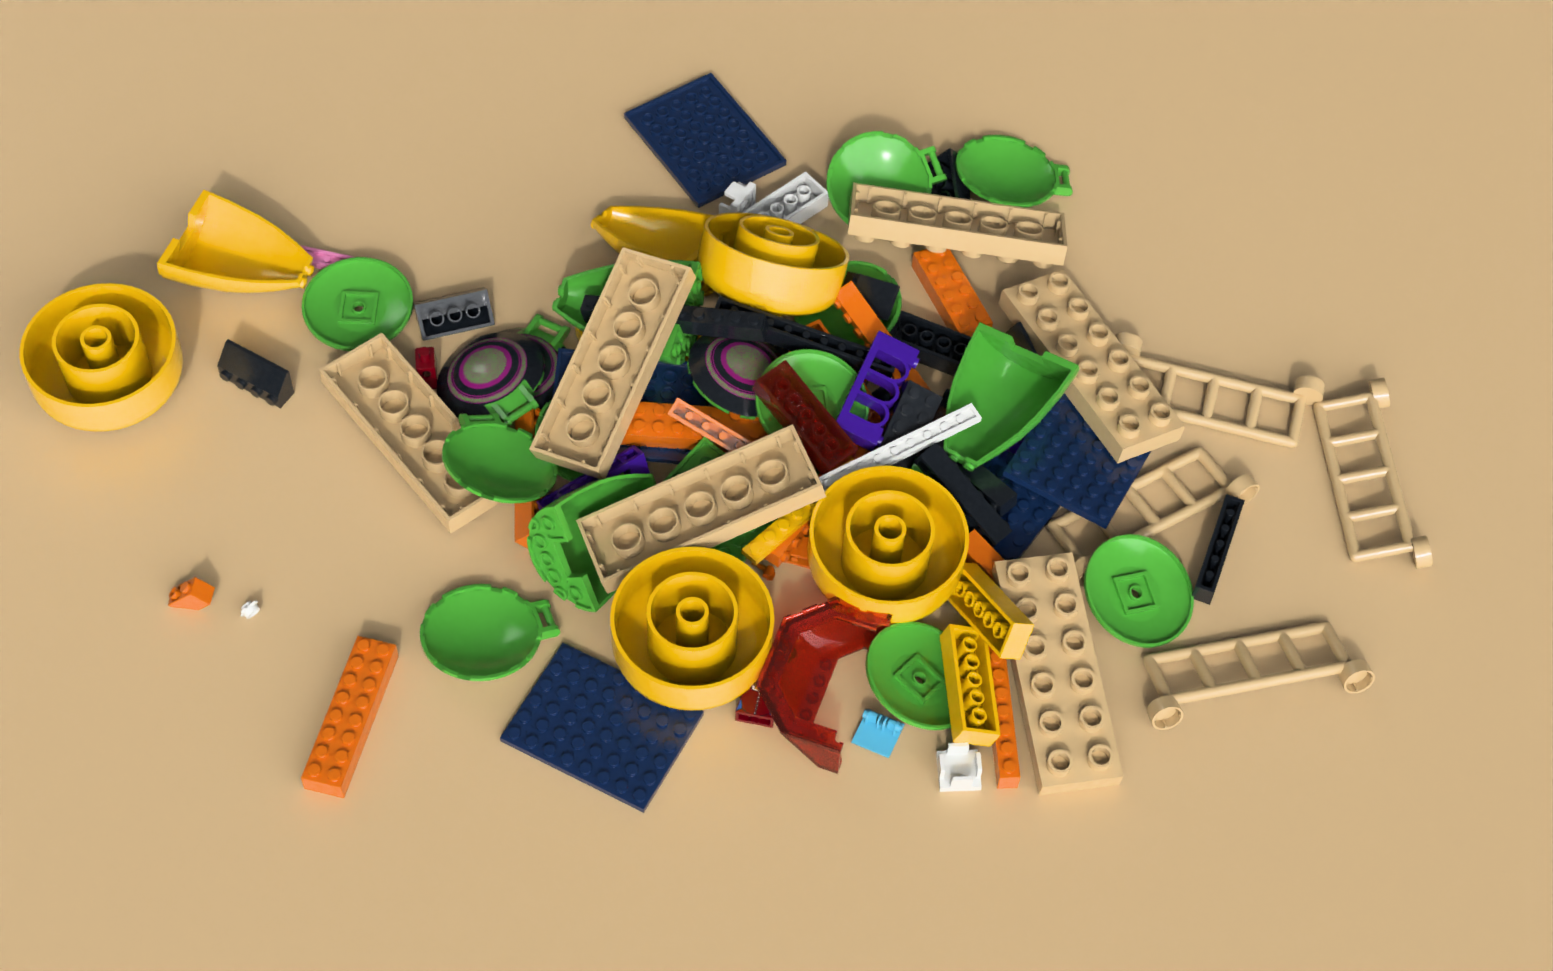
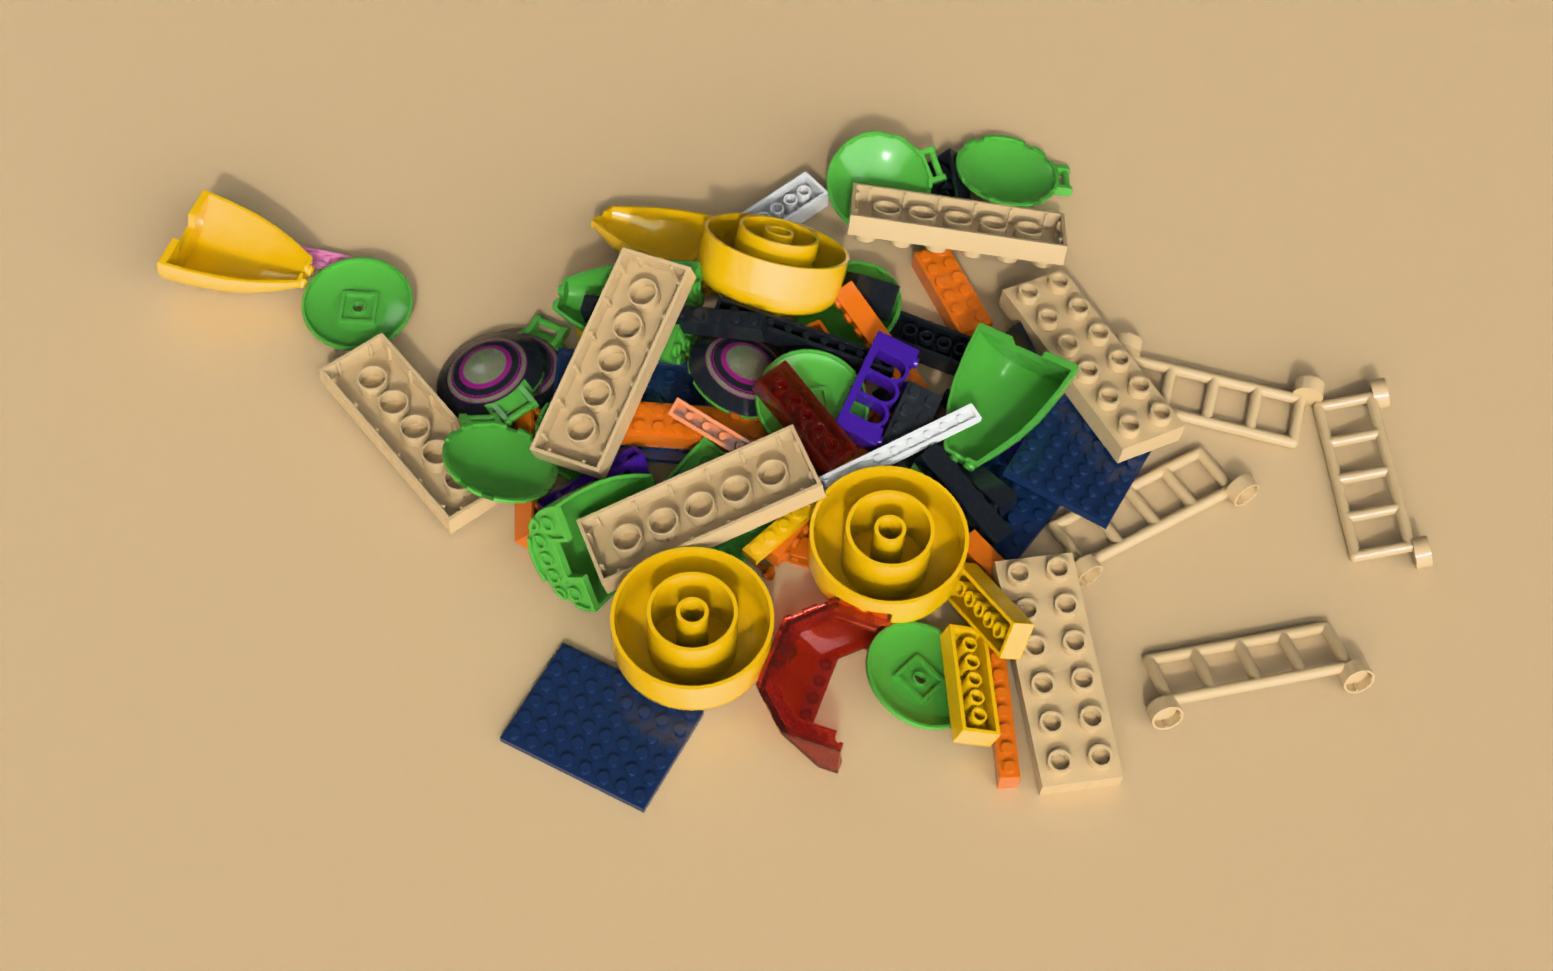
(101, 357): yellow brick -> none
(191, 594): orange slope -> none
(250, 609): white plate -> none
(255, 374): black slope -> none
(350, 717): orange brick -> none
(426, 361): dark red torso -> none
(454, 313): black slope -> none
(484, 632): bright green dish -> none
(704, 139): dark blue plate -> none
(743, 196): white panel -> none
(753, 709): dark red torso -> none
(877, 733): medium azure hinge -> none
(959, 768): white panel -> none
(1157, 576): bright green dish -> none
(1218, 549): black brick -> none

